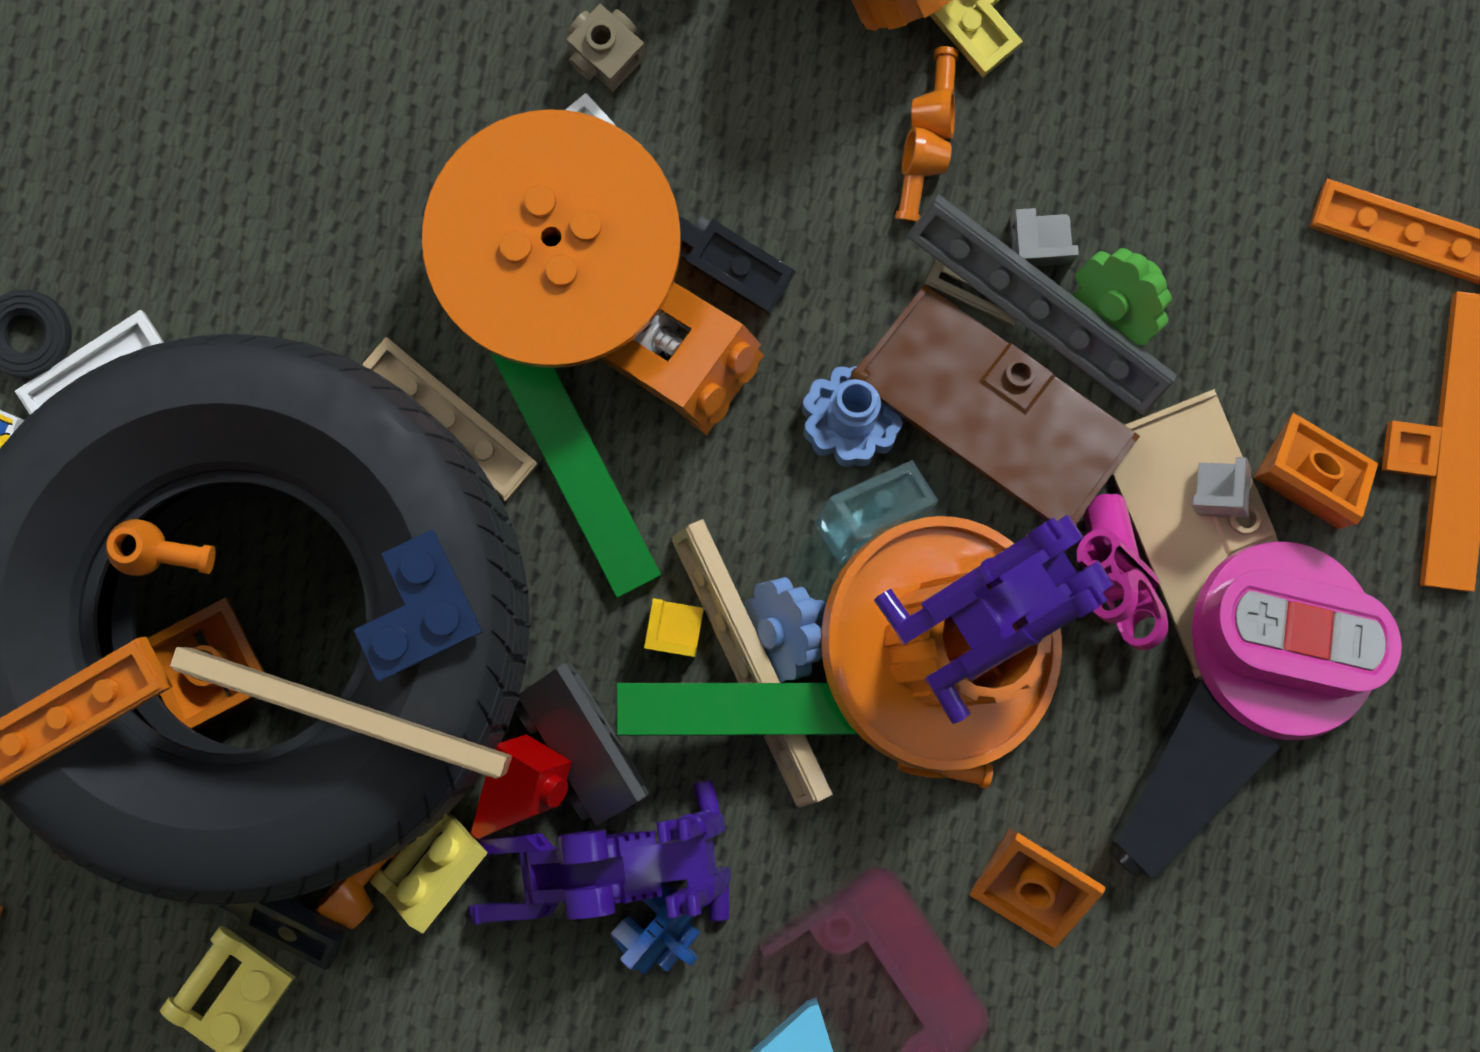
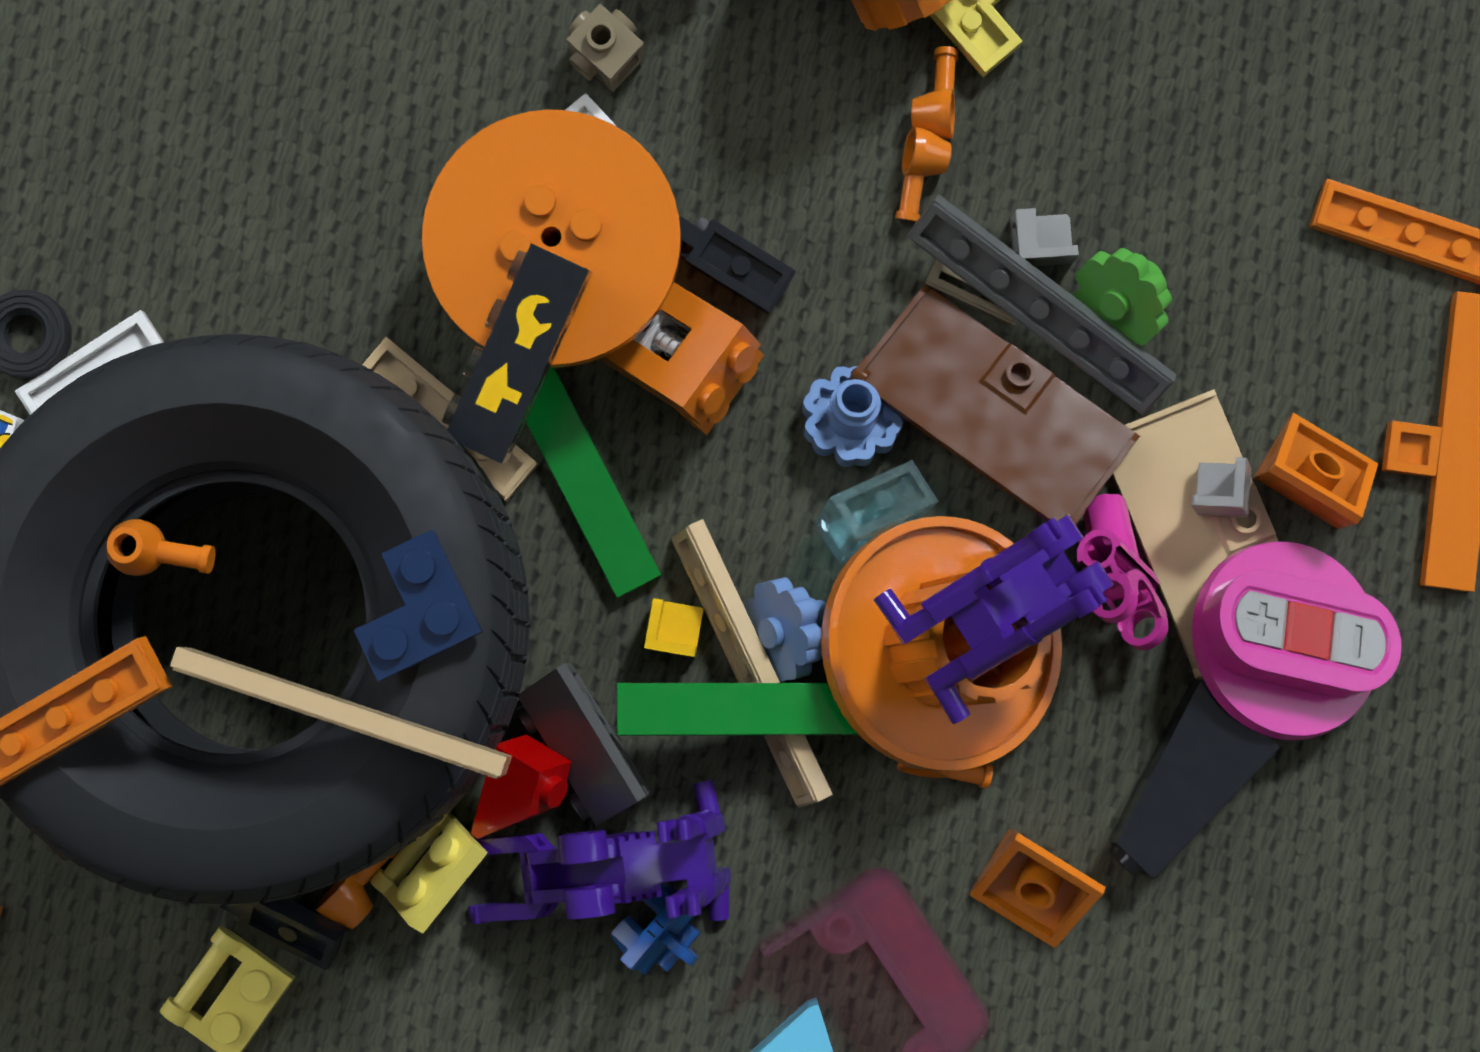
(193, 699): orange slope -> none
(517, 353): none -> black brick

